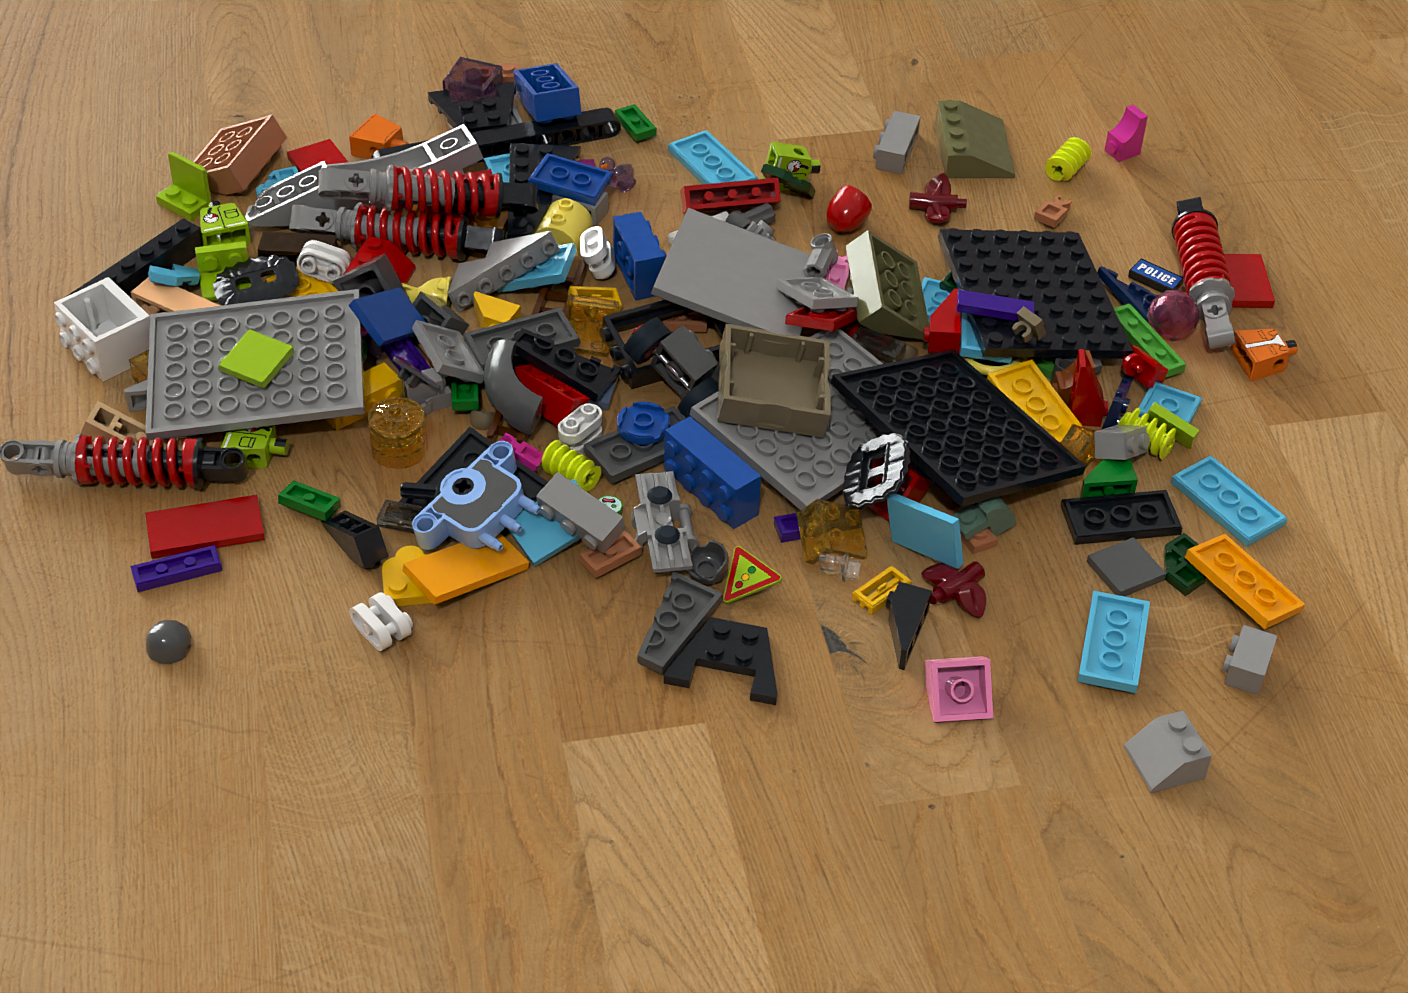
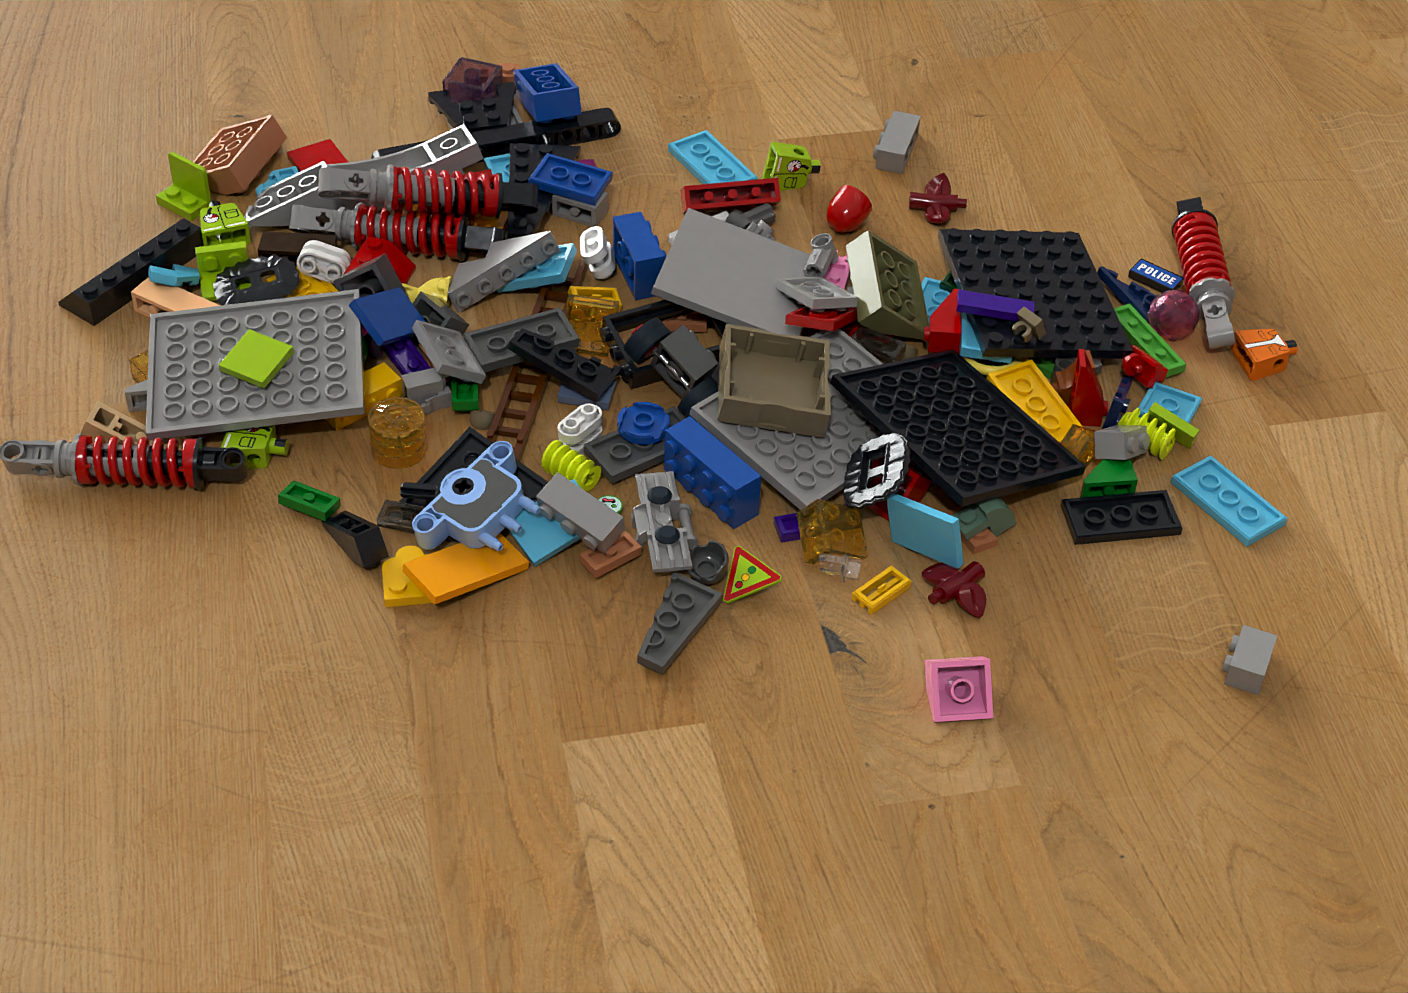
(103, 328): white container -> none
(168, 641): dark grey hair -> none
(176, 568): dark purple tile -> none
(204, 525): red tile -> none
(374, 135): orange torso -> none
(381, 621): white brick -> none
(416, 375): dark grey piece -> none
(494, 311): yellow slope -> none
(505, 392): dark grey brick -> none
(524, 452): dark pink plate -> none
(558, 397): red slope -> none
(566, 222): light yellow brick -> none
(622, 174): animal -> none
(635, 122): green plate -> none
(732, 649): black wing -> none
(785, 177): dark green tile -> none
(906, 617): black slope -> none
(972, 142): olive slope -> none
(1053, 212): nougat plate -> none
(1068, 159): neon yellow piece -> none
(1114, 642): medium azure plate -> none
(1126, 567): dark grey tile -> none
(1128, 135): dark pink arch -> none
(1169, 752): light grey slope -> none
(1178, 569): dark green tile -> none
(1244, 581): light orange plate -> none
(1249, 281): red tile -> none

